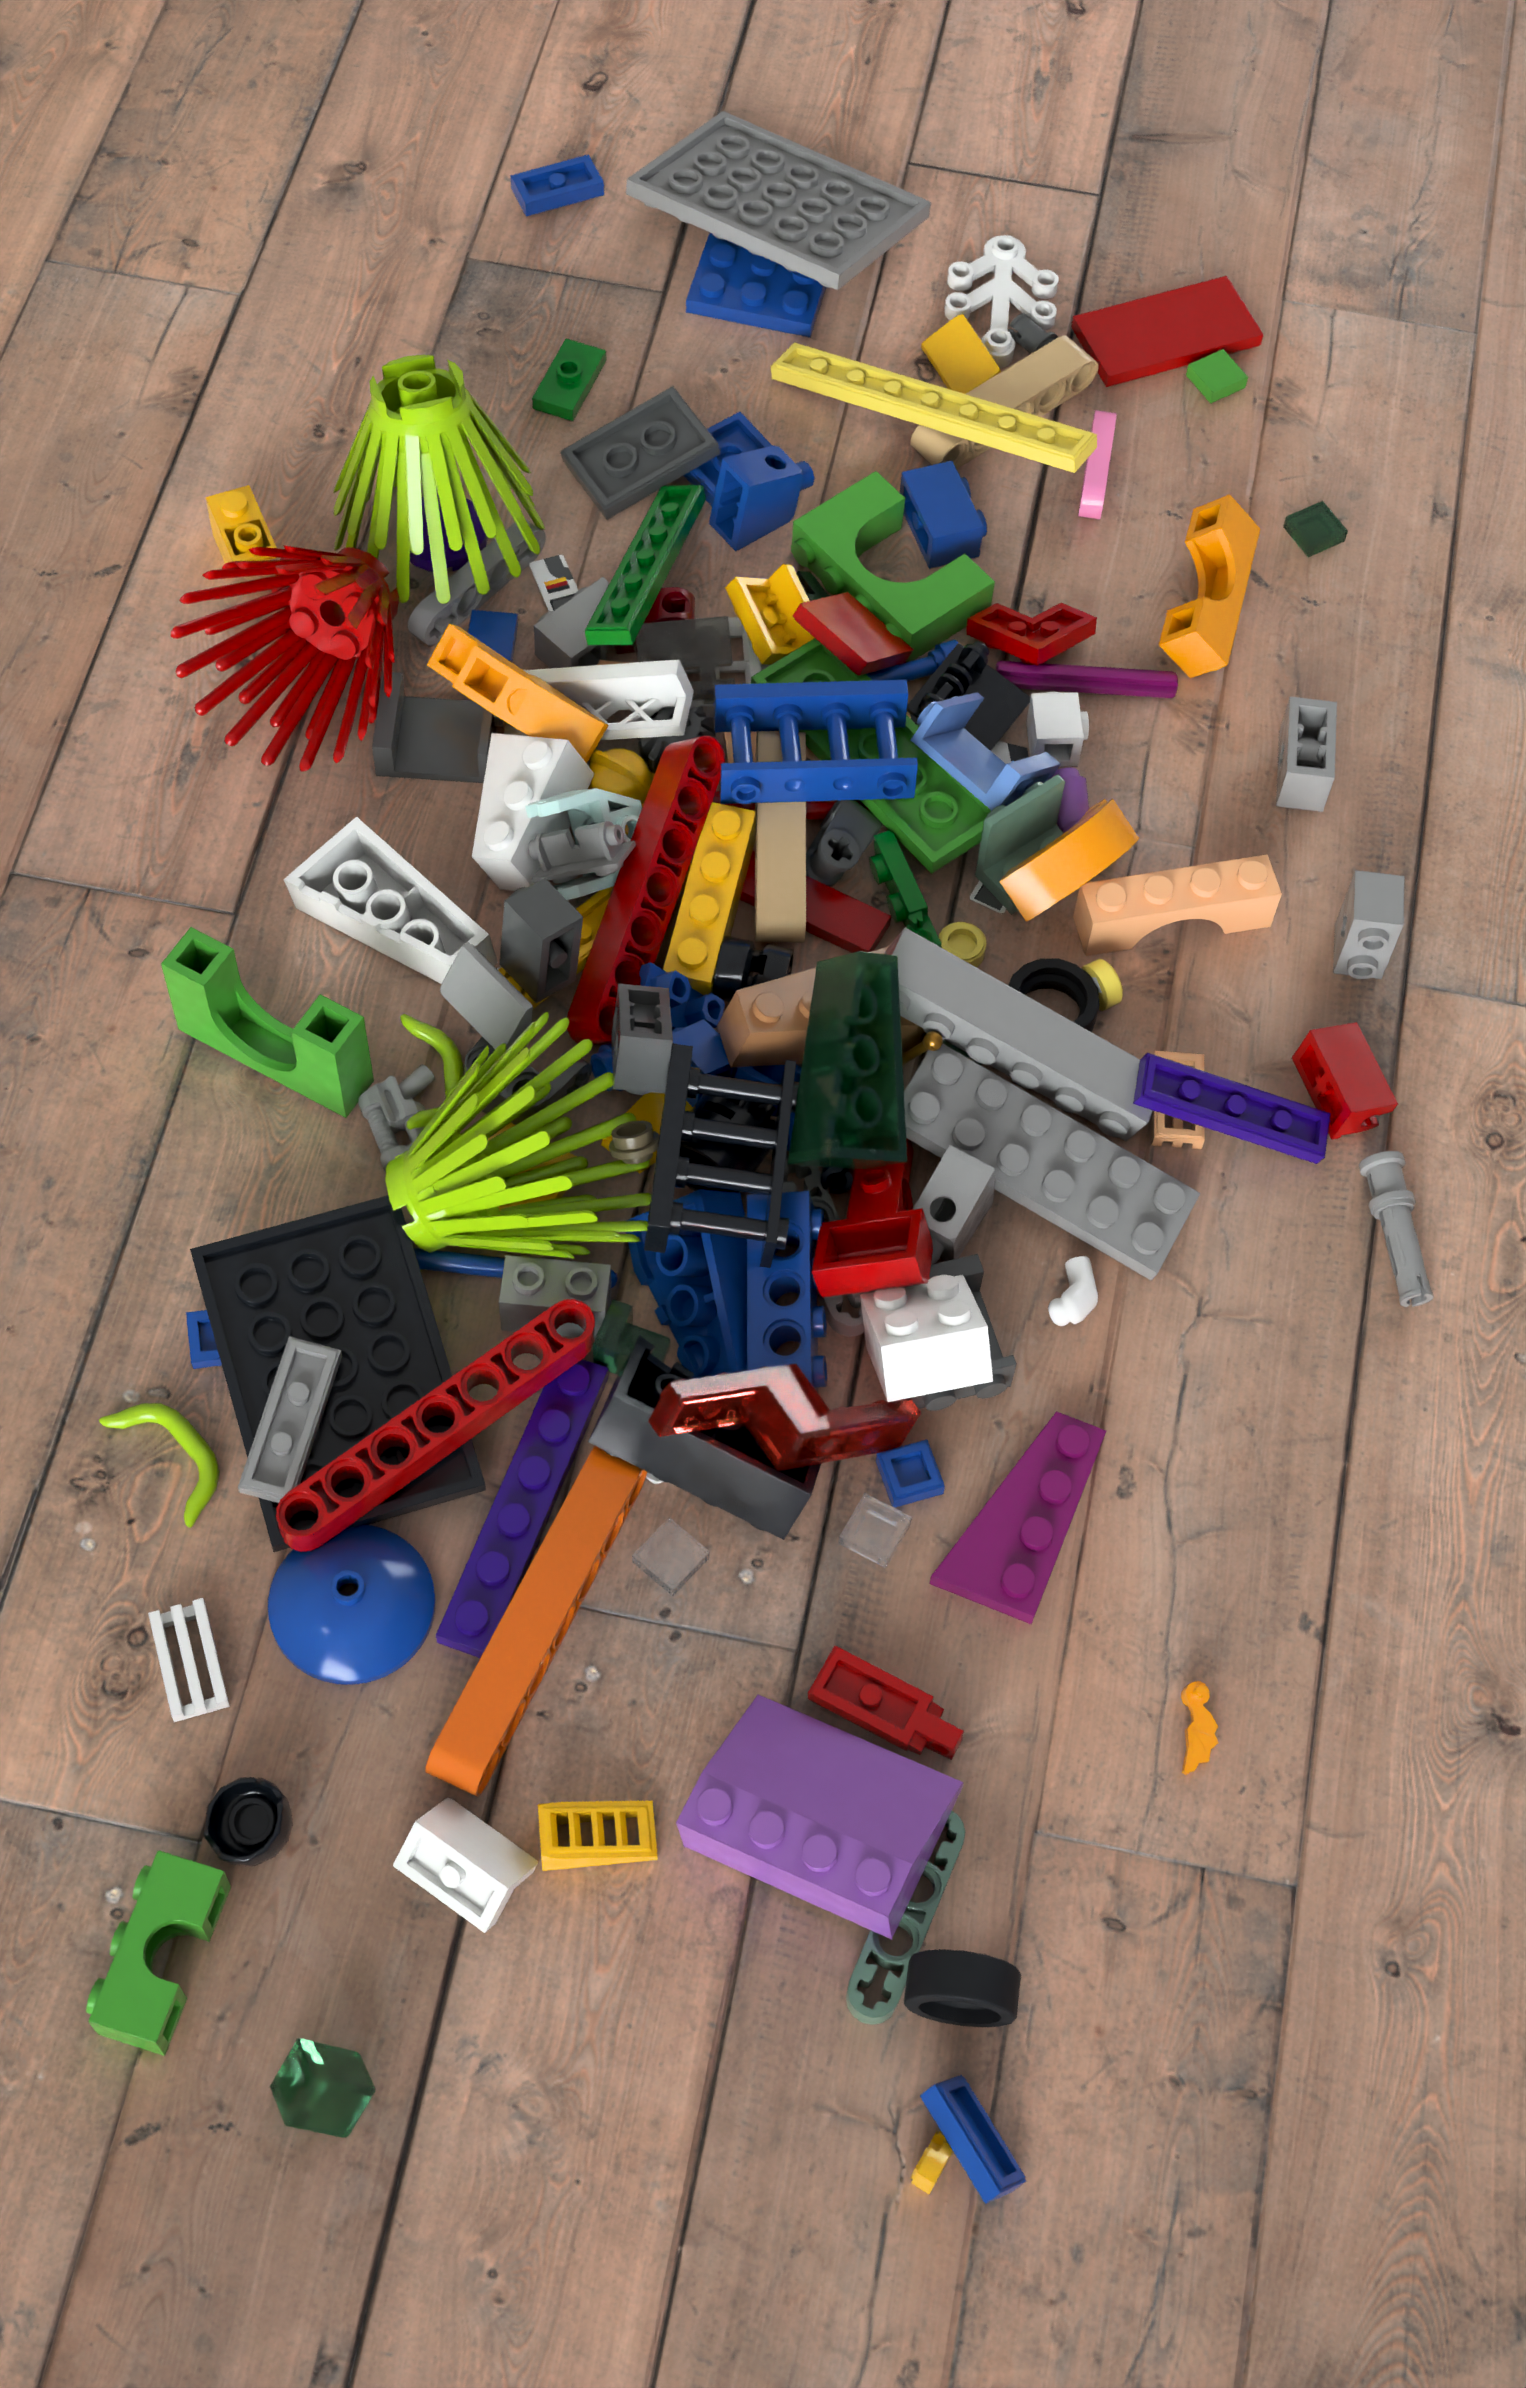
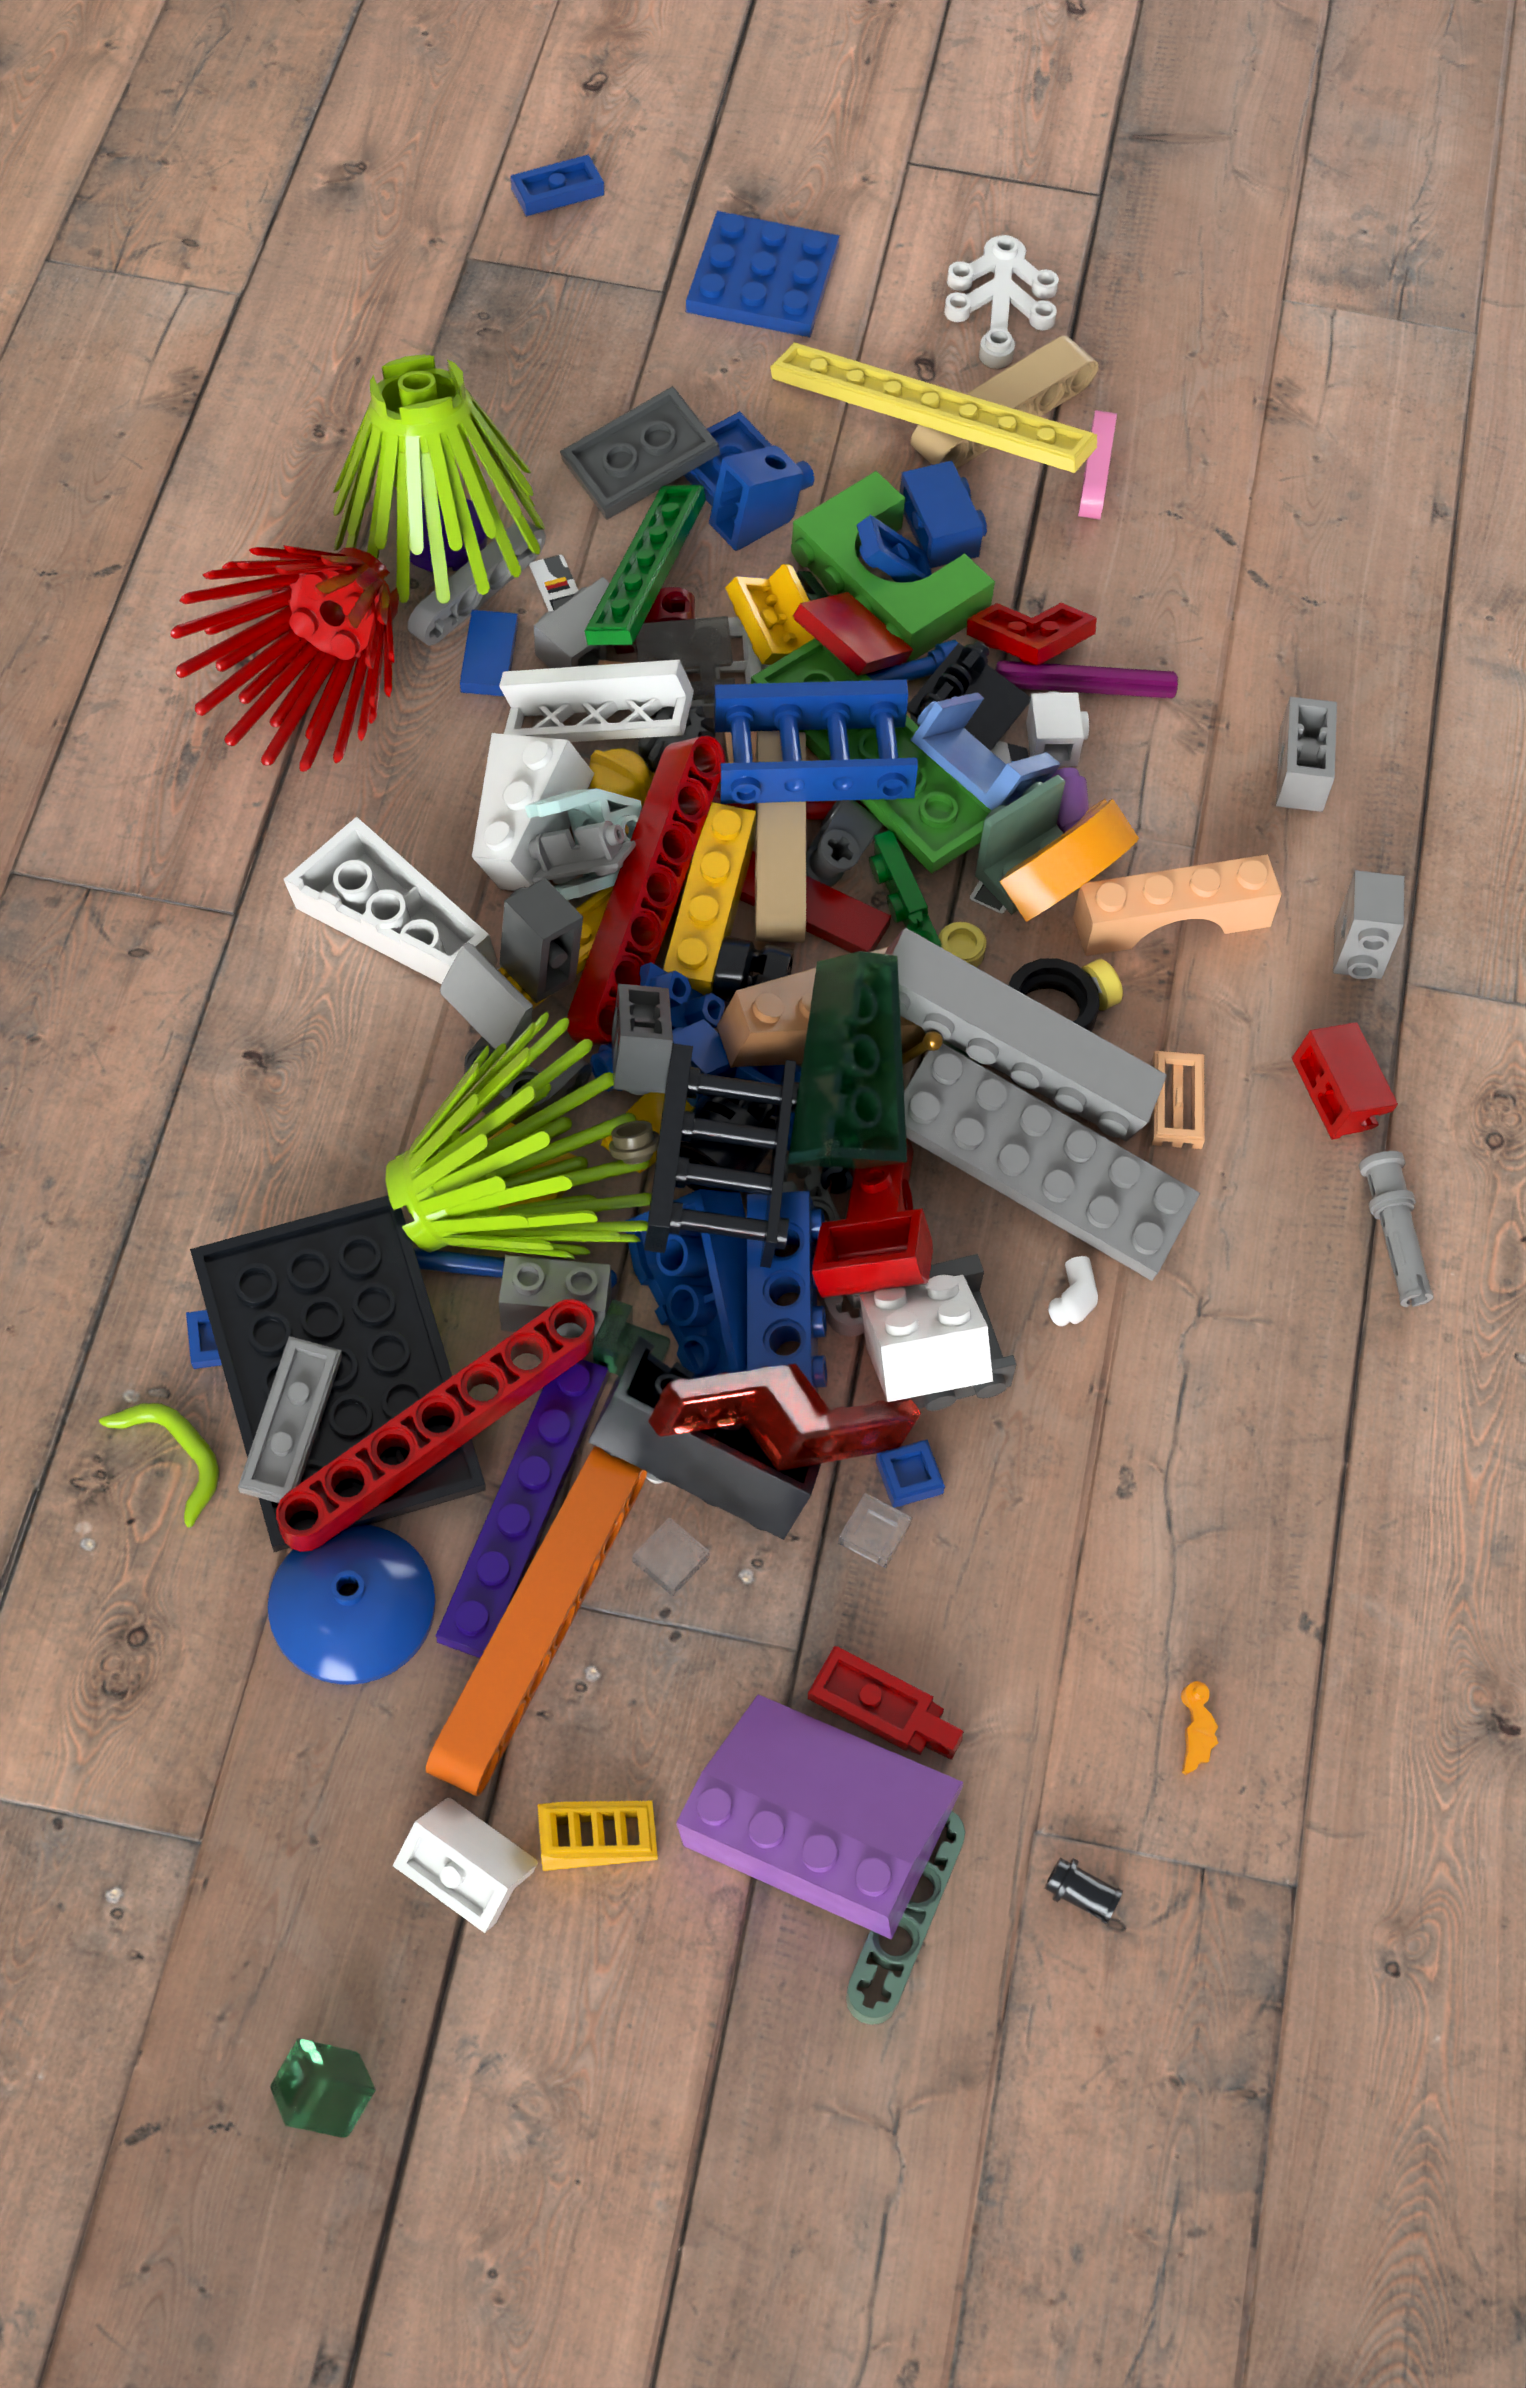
(172, 1901): bright green arch -> none
(178, 1617): white tile -> none
(238, 525): yellow slope -> none
(248, 1821): black hair -> none
(319, 1058): bright green arch -> none
(390, 1107): light grey piece -> none
(431, 736): dark grey panel -> none
(451, 1057): lime animal -> none
(512, 693): light orange slope -> none
(569, 379): green plate -> none
(779, 199): light grey plate -> none
(891, 552): none -> blue plate
(932, 2163): yellow tile -> none
(956, 1201): light grey torso -> none
(960, 356): yellow slope -> none
(962, 1988): black tyre -> none
(973, 2138): blue tile -> none
(1021, 1529): magenta wing -> none
(1029, 334): dark grey pin -> none
(1083, 1889): none -> black pin
(1166, 330): red tile -> none
(1216, 376): bright green tile -> none
(1223, 549): light orange arch -> none
(1231, 1108): dark purple tile -> none
(1315, 528): clear green tile -> none

